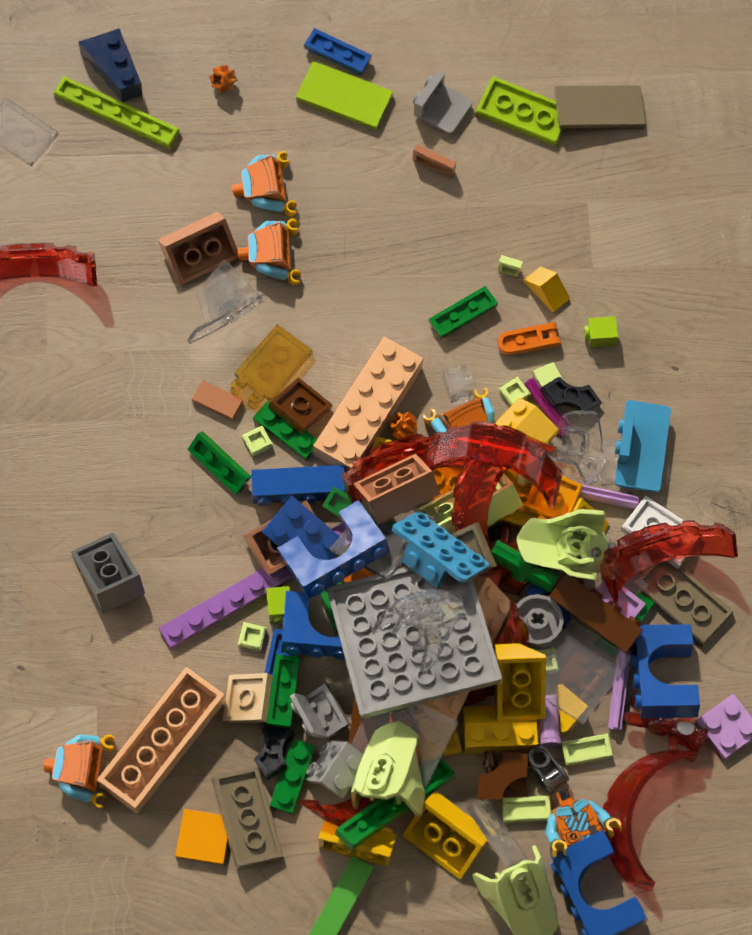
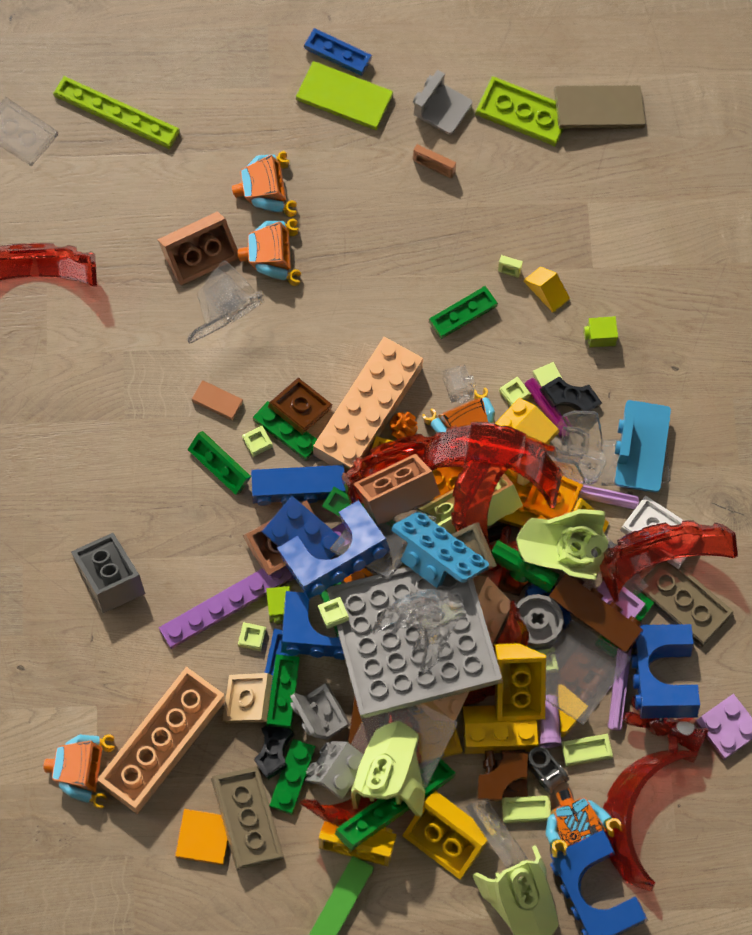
(113, 62): dark blue wedge -> none
(223, 78): orange gear -> none
(270, 366): clear yellow tile -> none
(333, 612): none -> yellowish green tile
(529, 339): orange plate -> none

